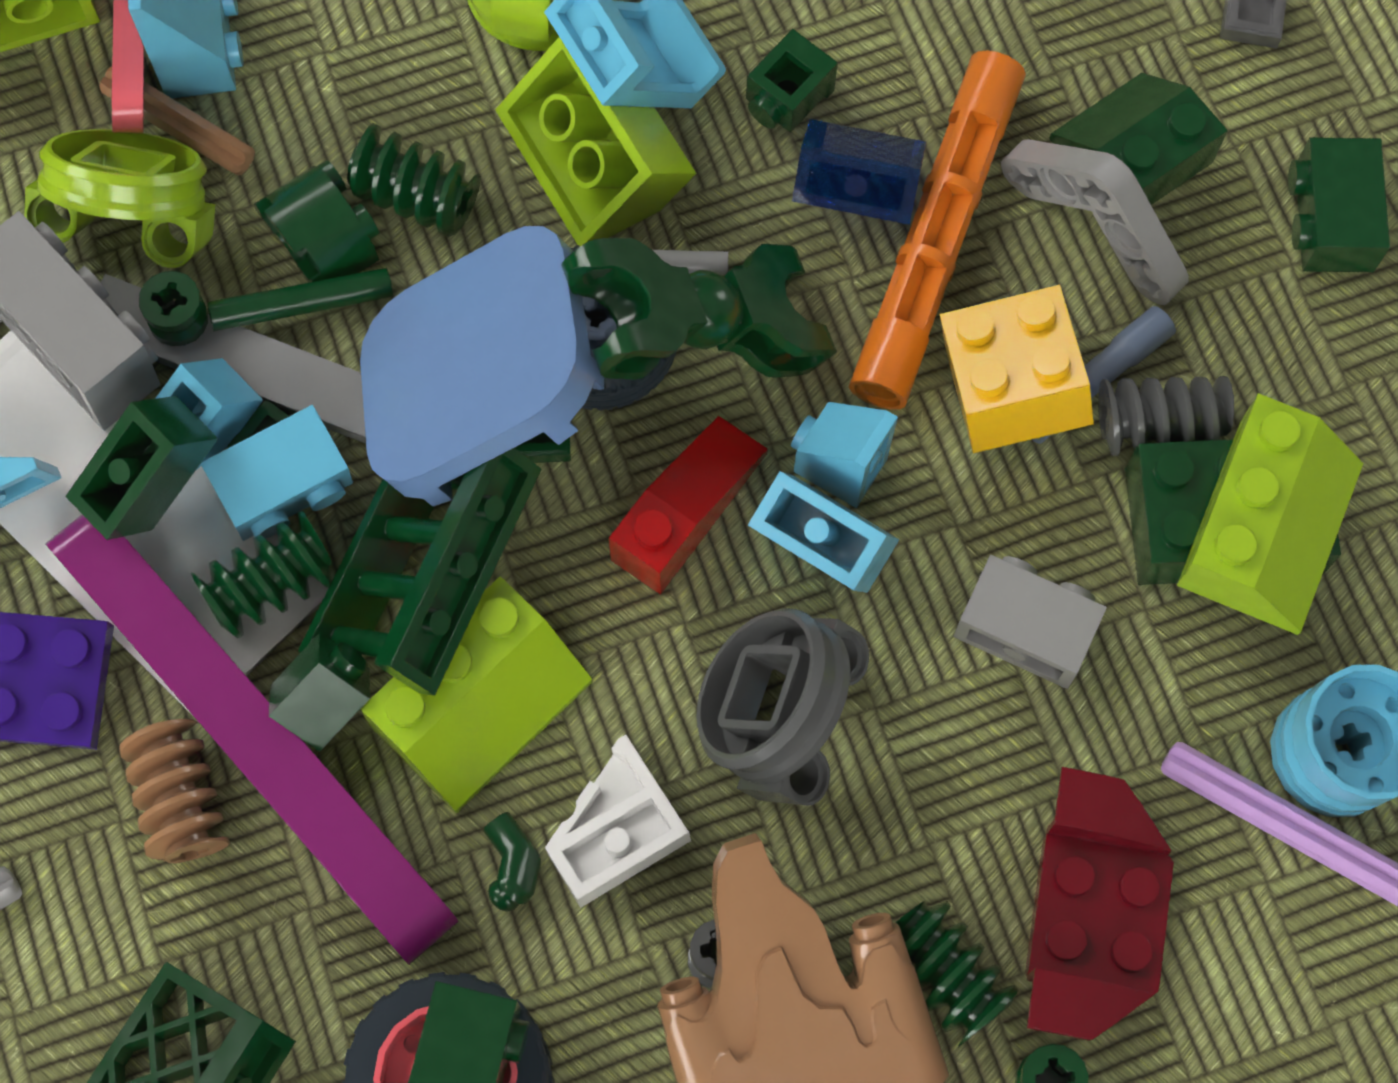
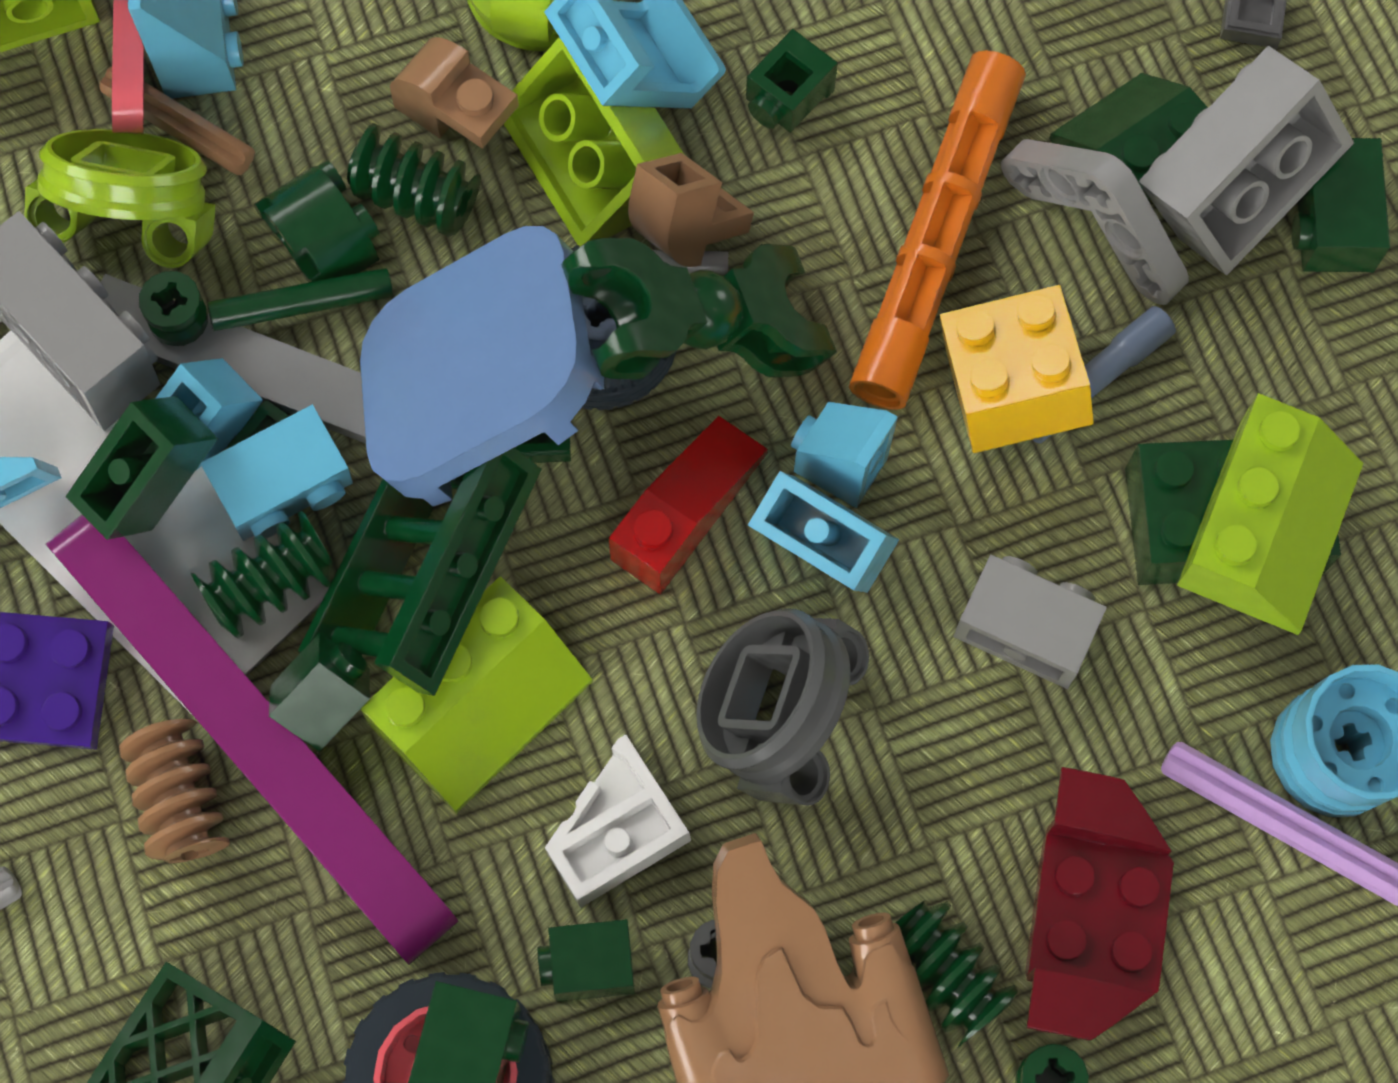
(448, 91): none -> medium nougat brick
(518, 866): dark green arm -> none
(587, 961): none -> dark green brick
(683, 208): none -> medium nougat brick
(858, 171): clear blue brick -> none
(1164, 412): dark grey piece -> none
(1247, 159): none -> light grey brick

